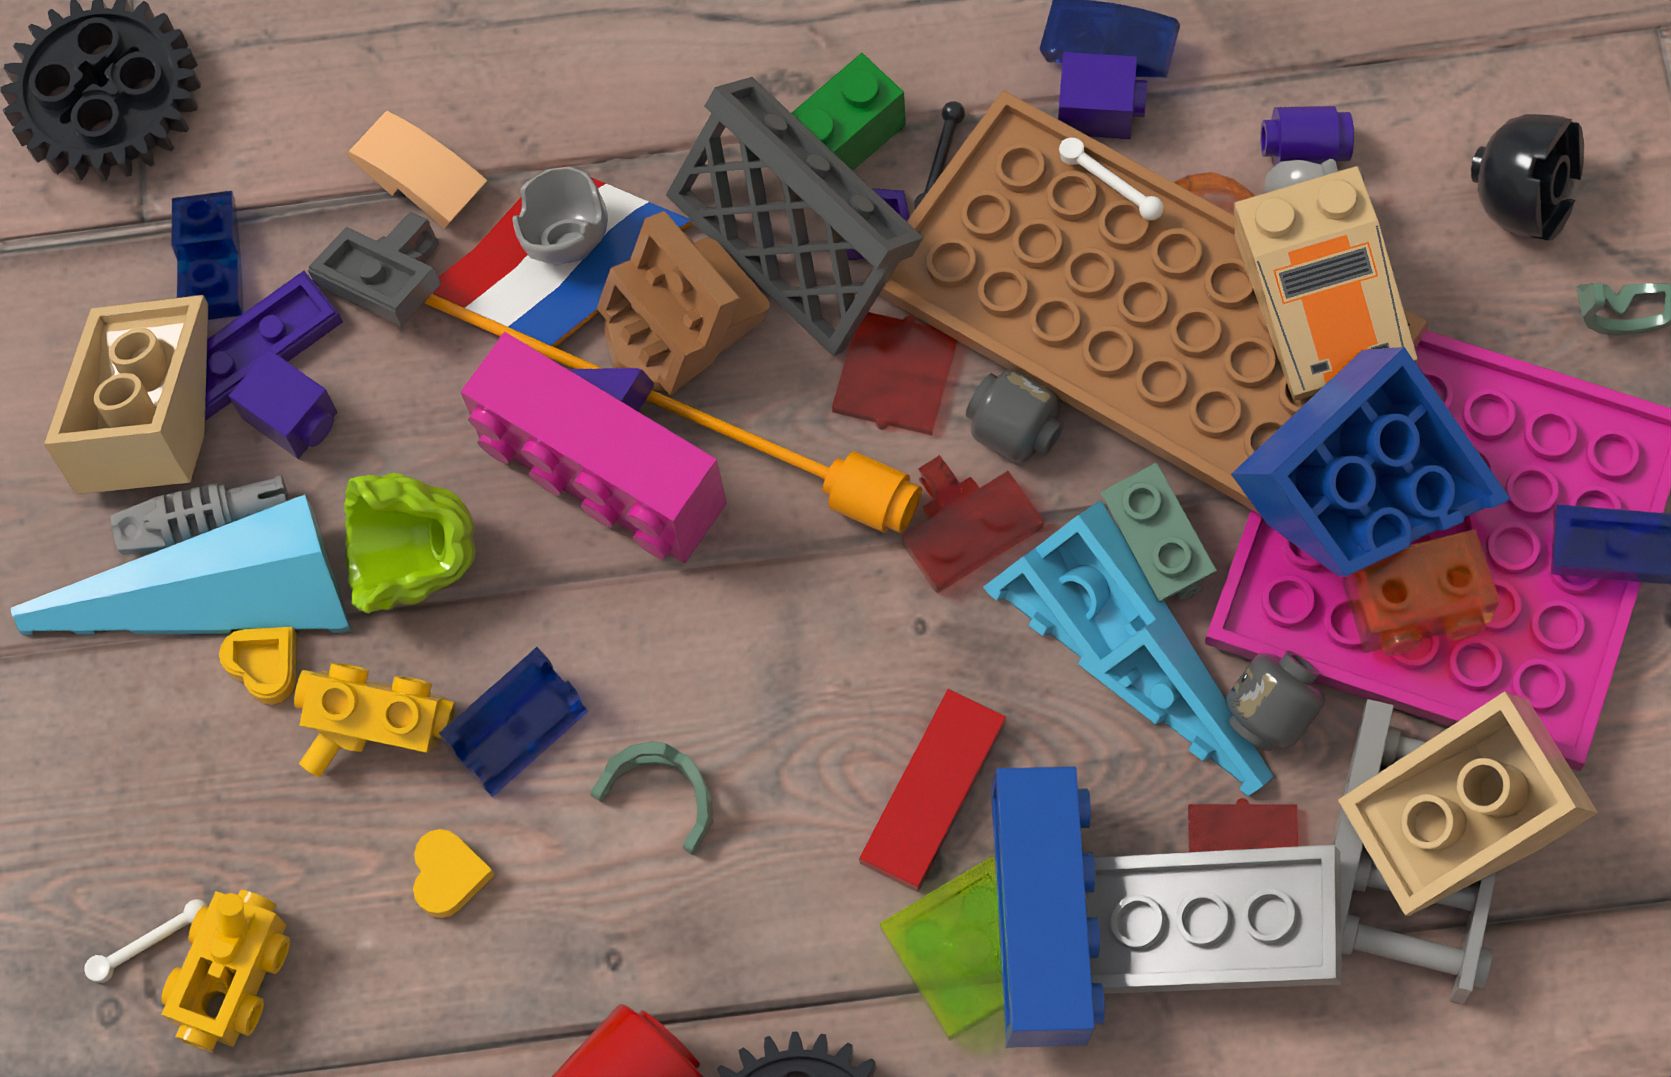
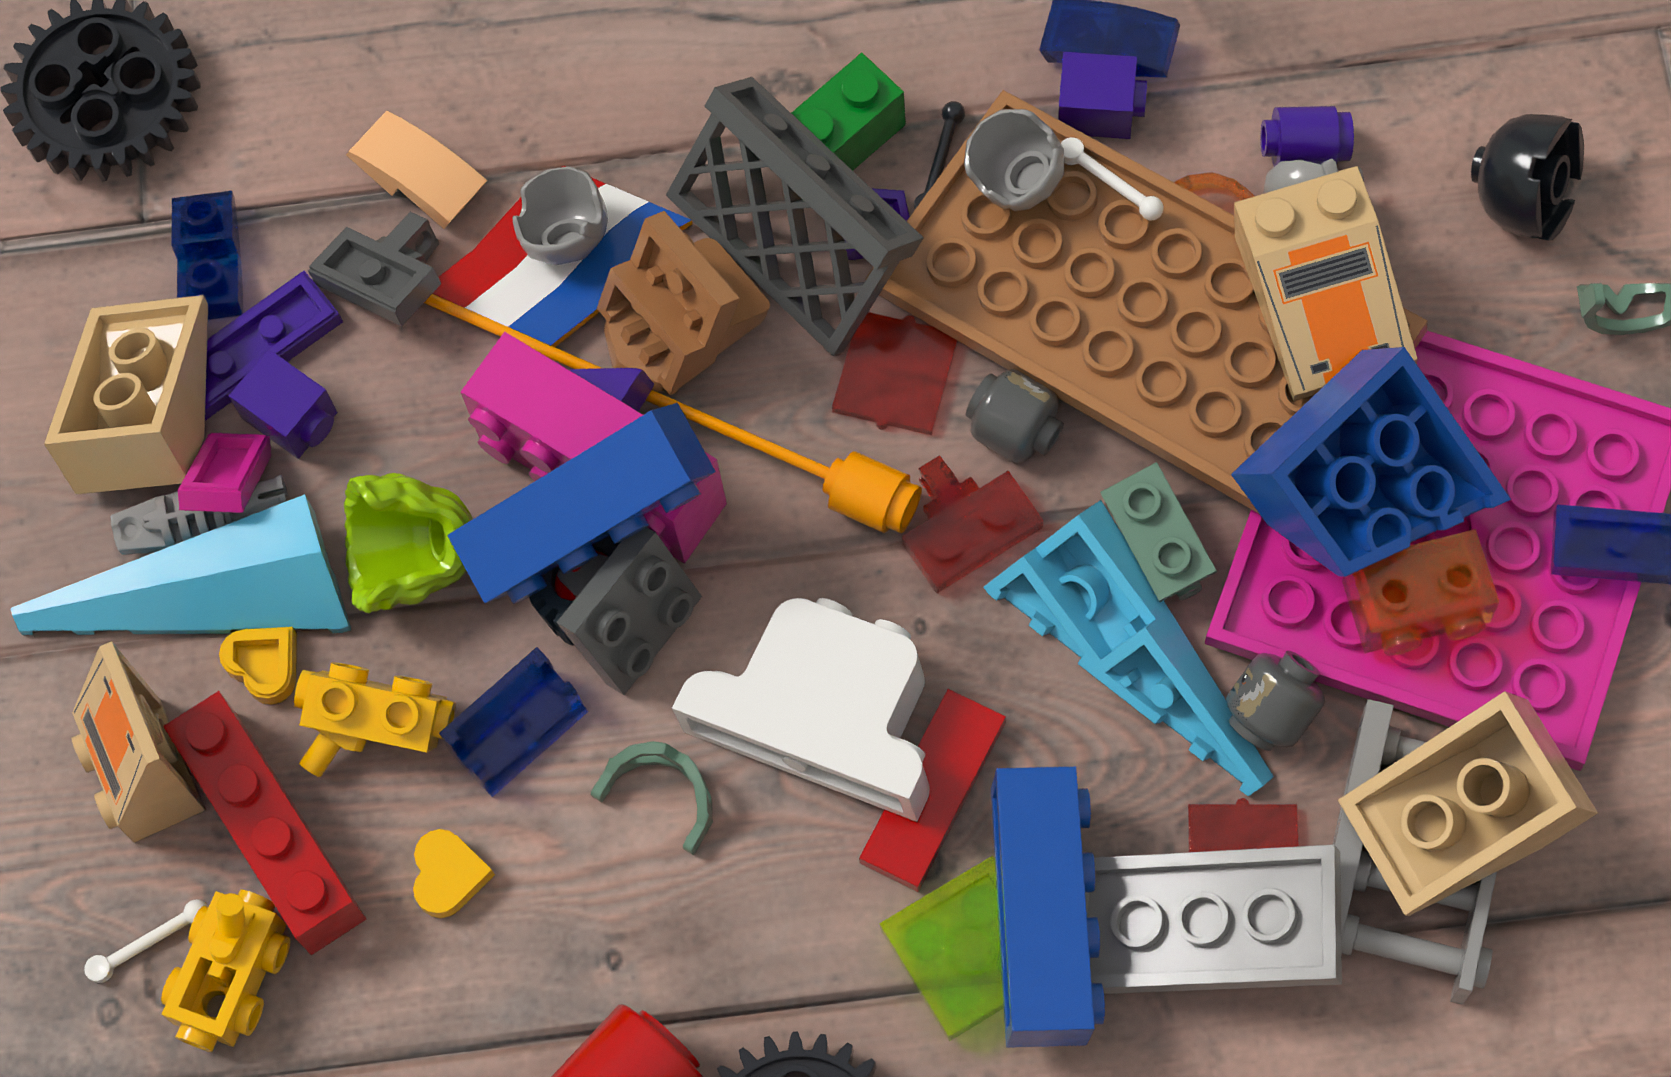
(130, 750): none -> tan slope
(224, 472): none -> dark pink tile
(264, 823): none -> red brick
(582, 503): none -> blue brick
(619, 605): none -> dark grey plate
(822, 704): none -> white brick
(1014, 159): none -> light grey hair

